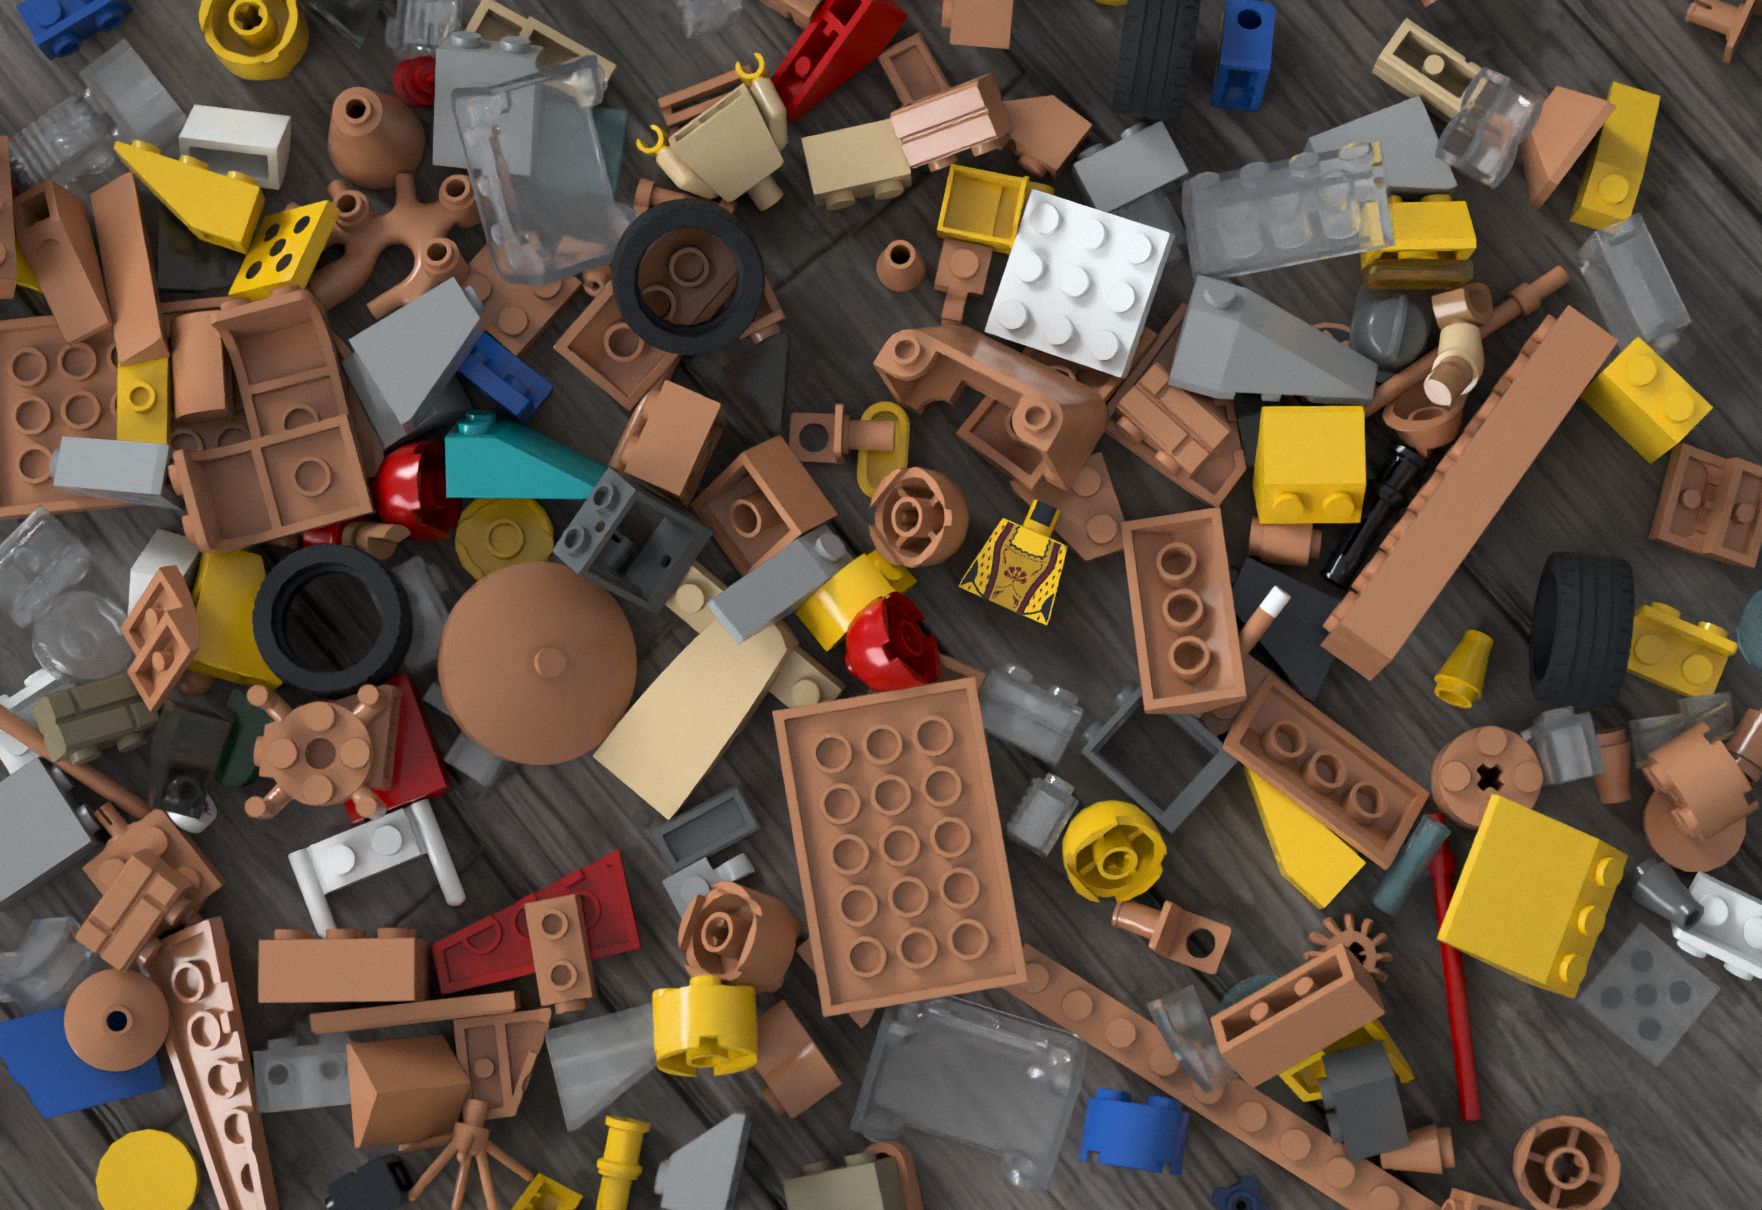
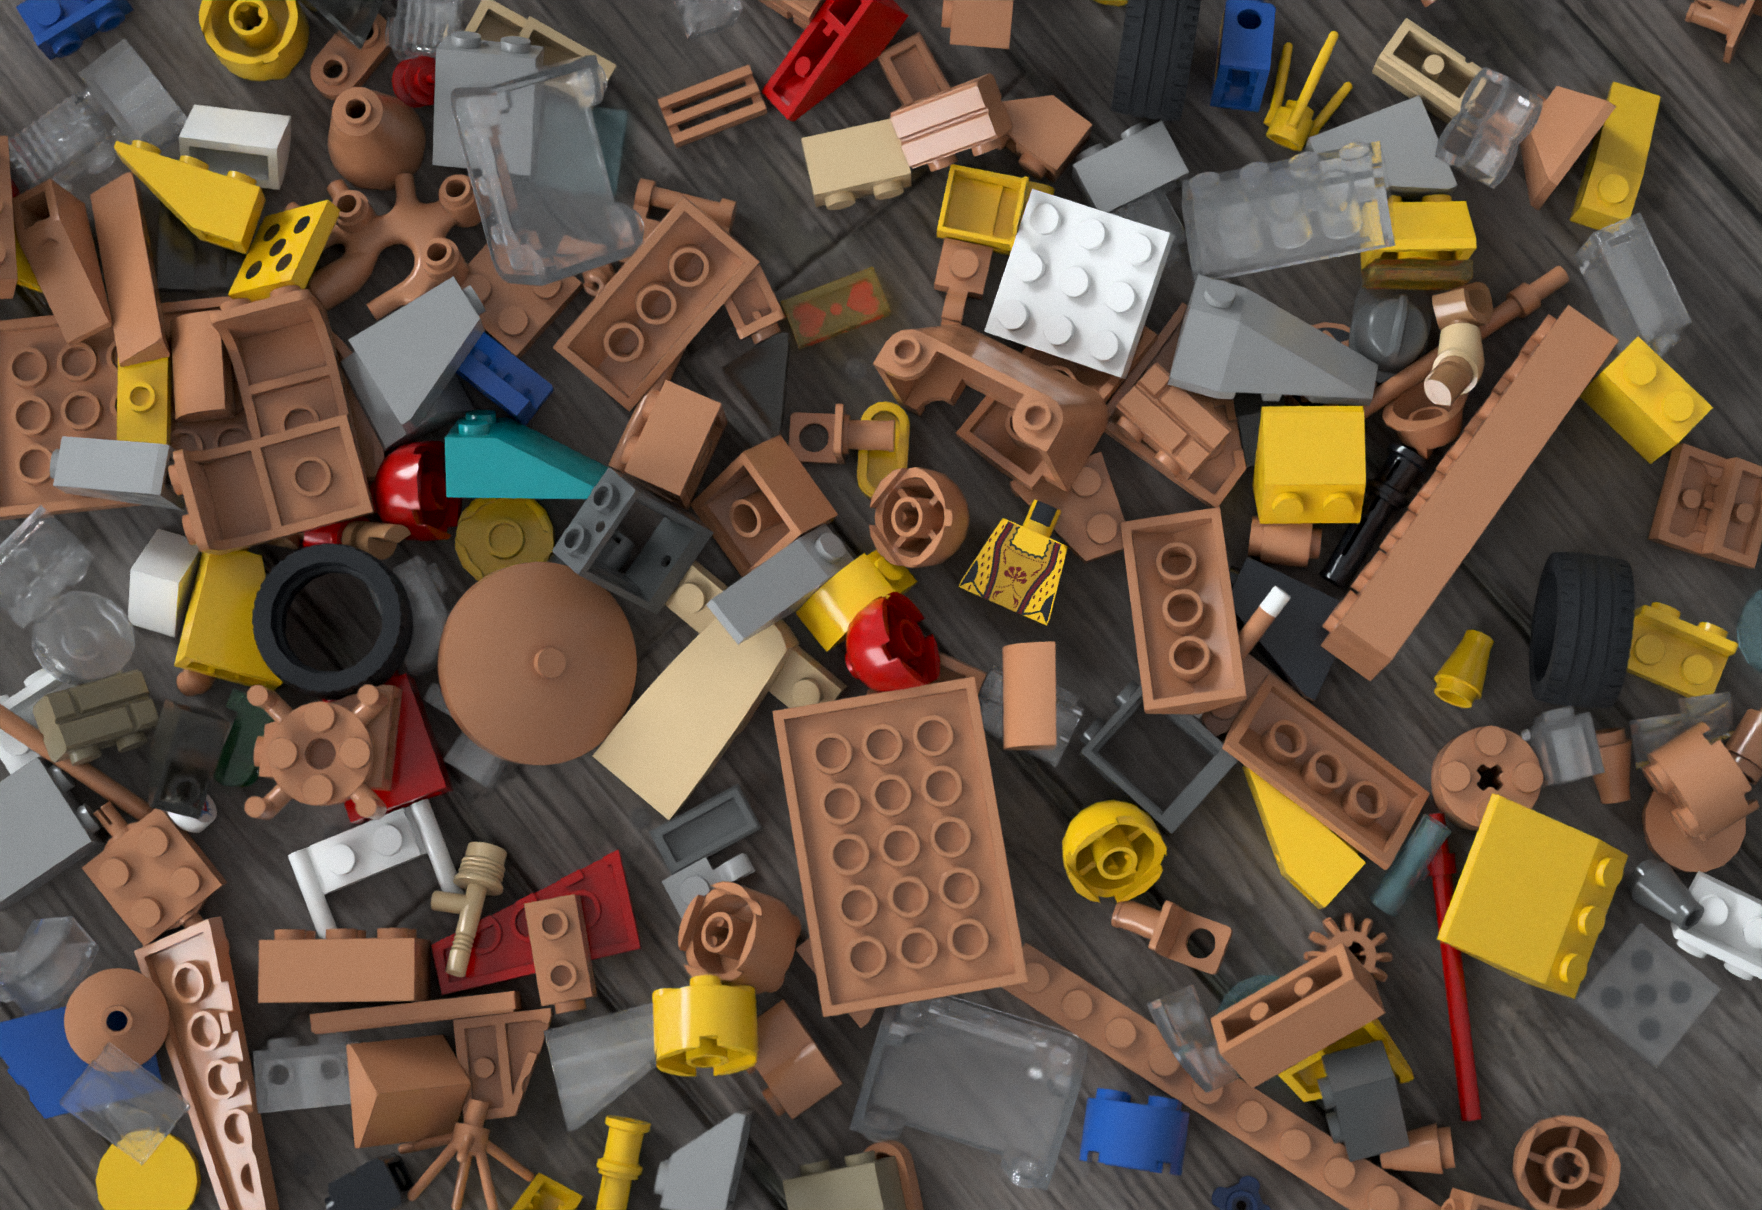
(125, 1103): none -> clear plate
(135, 911): nougat brick -> none
(162, 636): nougat slope -> none
(356, 63): none -> nougat plate
(479, 875): none -> tan piece
(707, 335): black tyre -> none
(729, 144): tan torso -> none
(836, 308): none -> clear yellow tile
(900, 276): nougat cone -> none
(1029, 696): none -> nougat brick
(1042, 814): clear brick -> none
(1293, 123): none -> yellow plant

